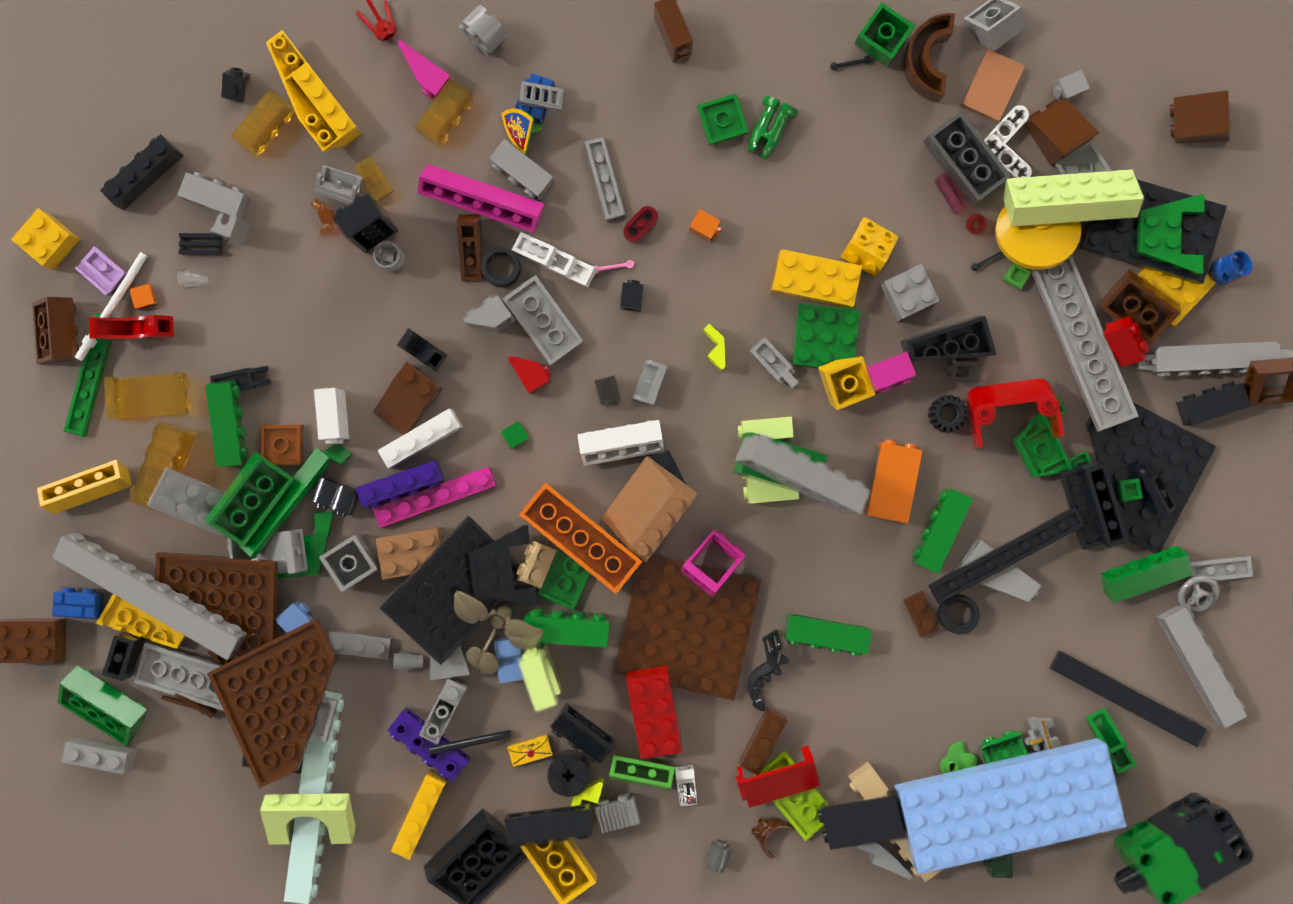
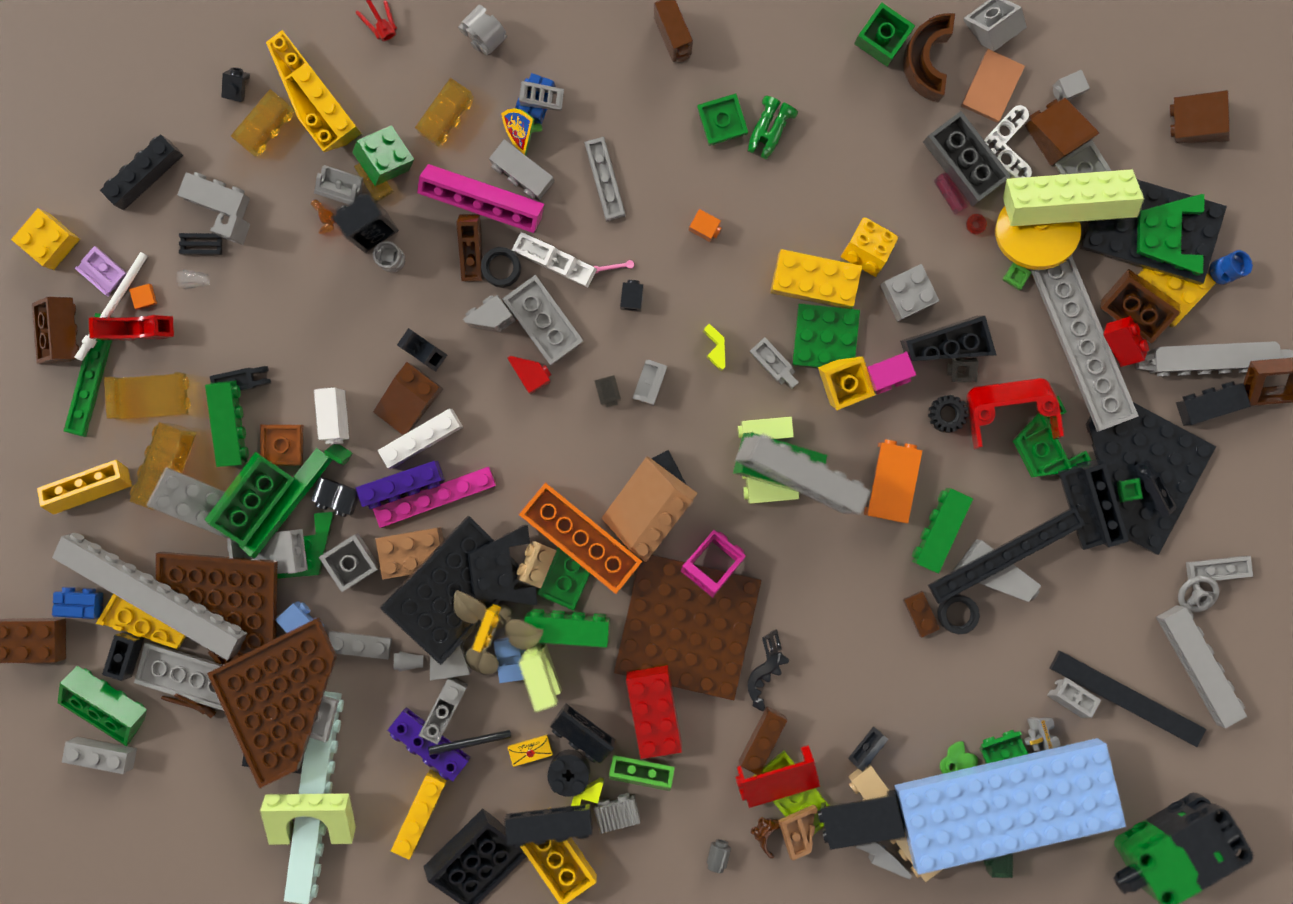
(383, 155): none -> brick
(428, 75): dark pink slope -> none
(489, 623): none -> yellow plate
(514, 435): green slope -> none
(620, 442): white brick -> none
(640, 224): dark red plate -> none
(686, 785): white leg -> none
(798, 832): none -> medium nougat wing
(827, 633): green brick -> none
(867, 60): black hinge -> none
(868, 749): none -> black plate
(975, 267): black hinge -> none
(1074, 698): none -> light grey hinge
(1106, 731): green slope -> none
(1146, 574): green brick -> none

